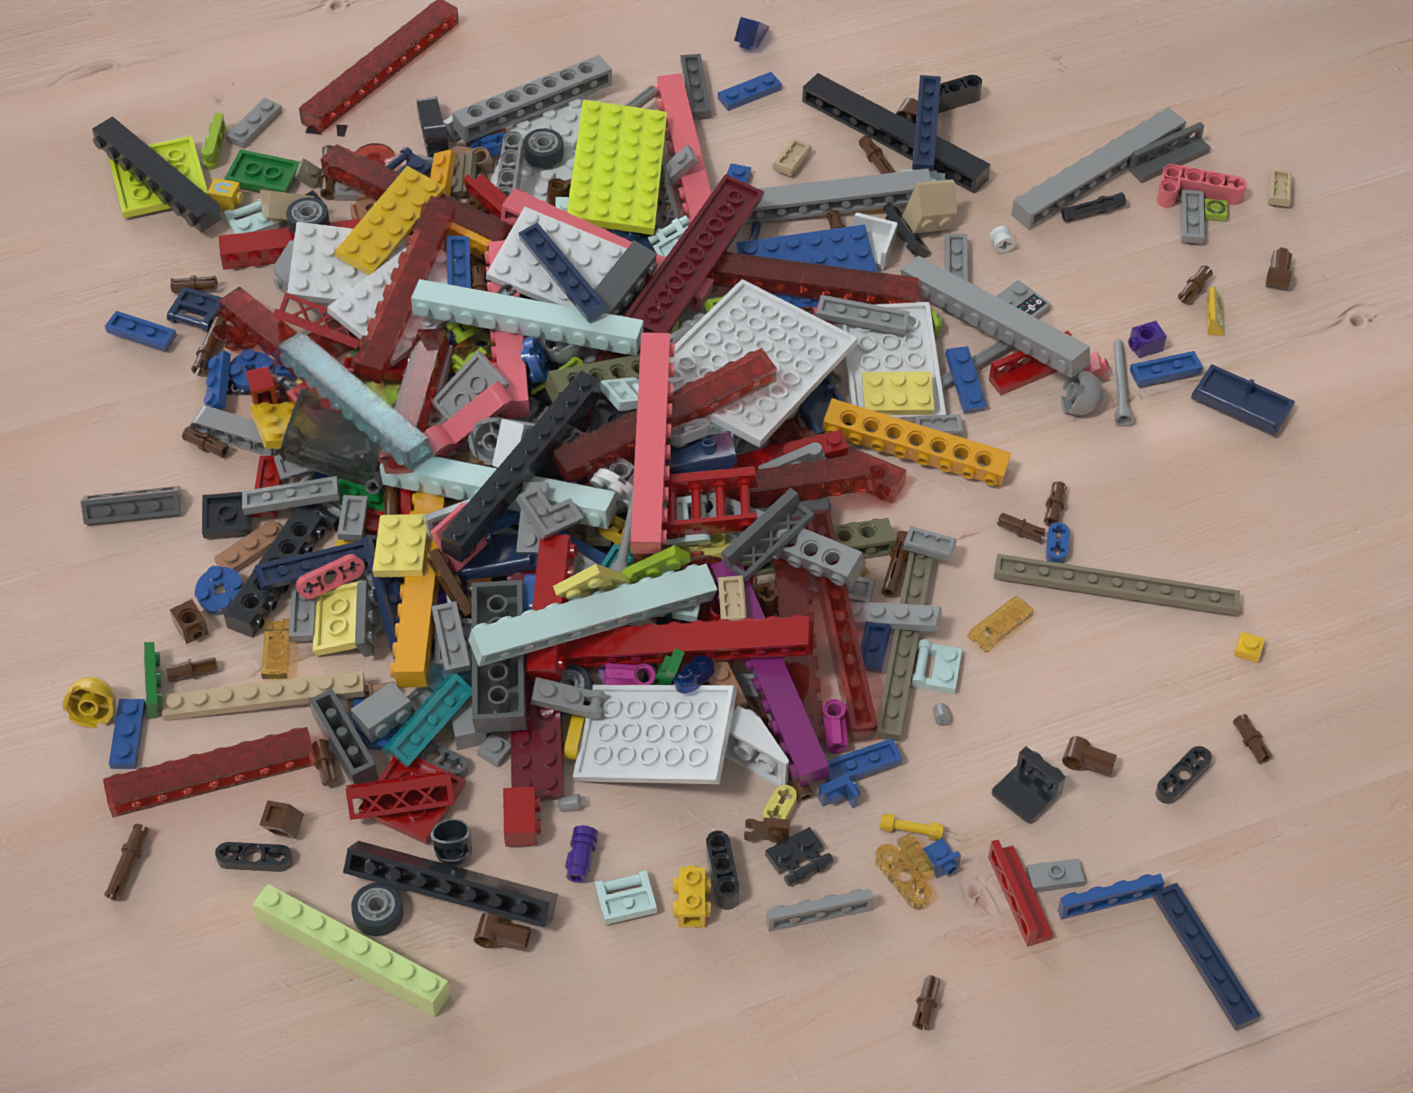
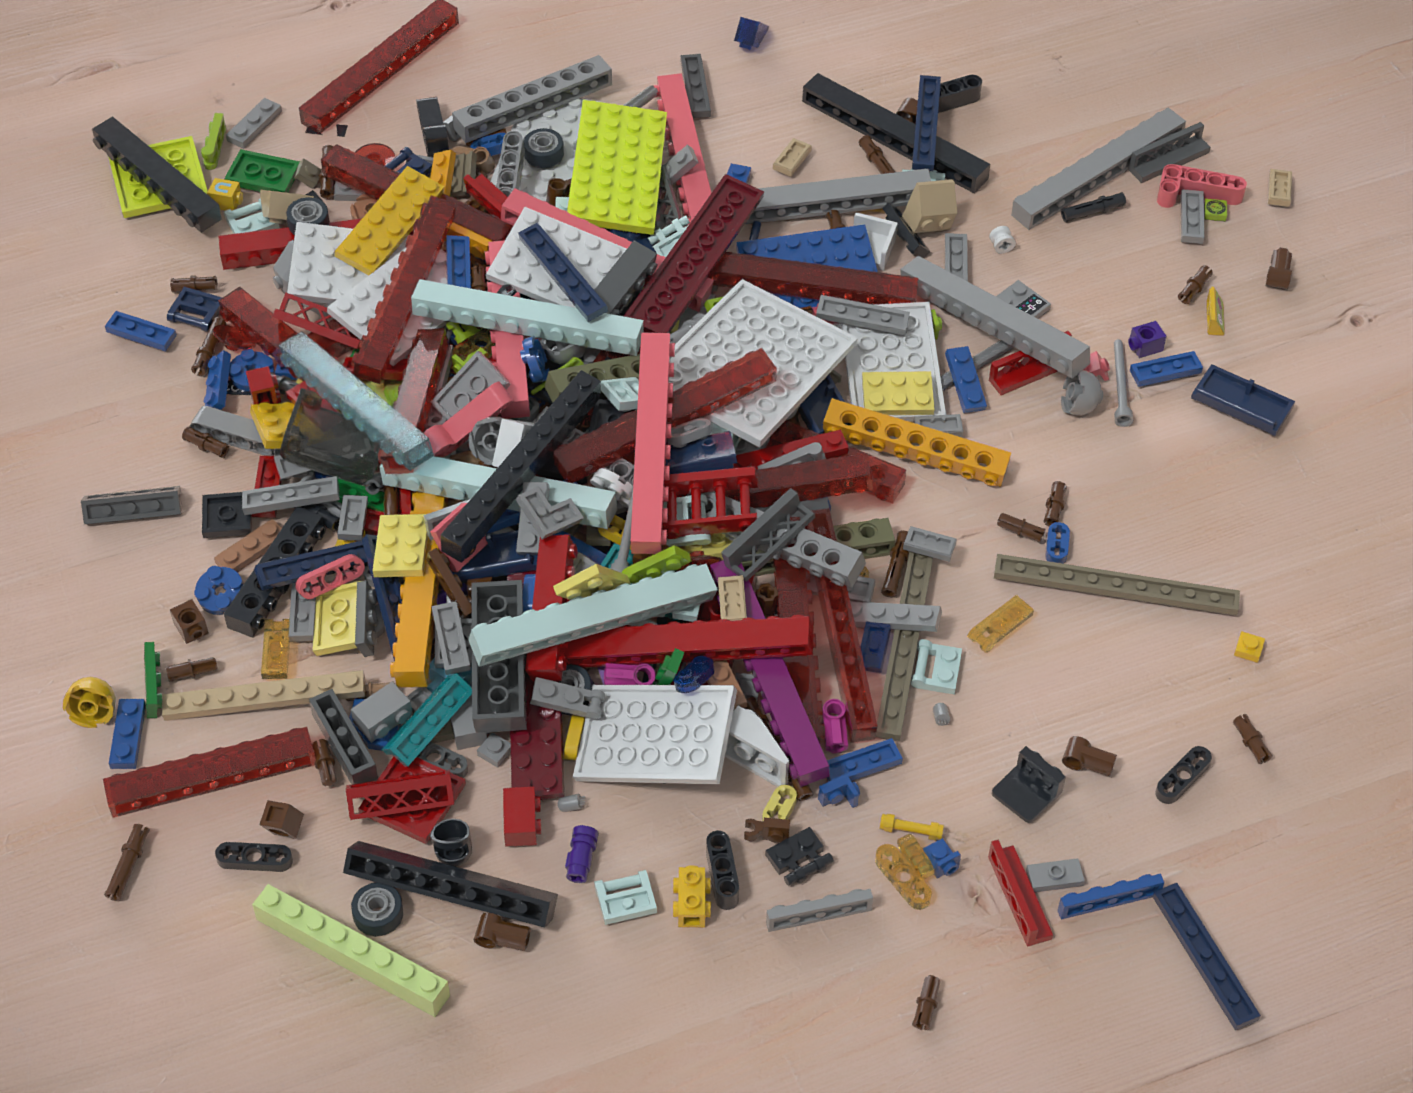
(749, 91): blue plate -> none

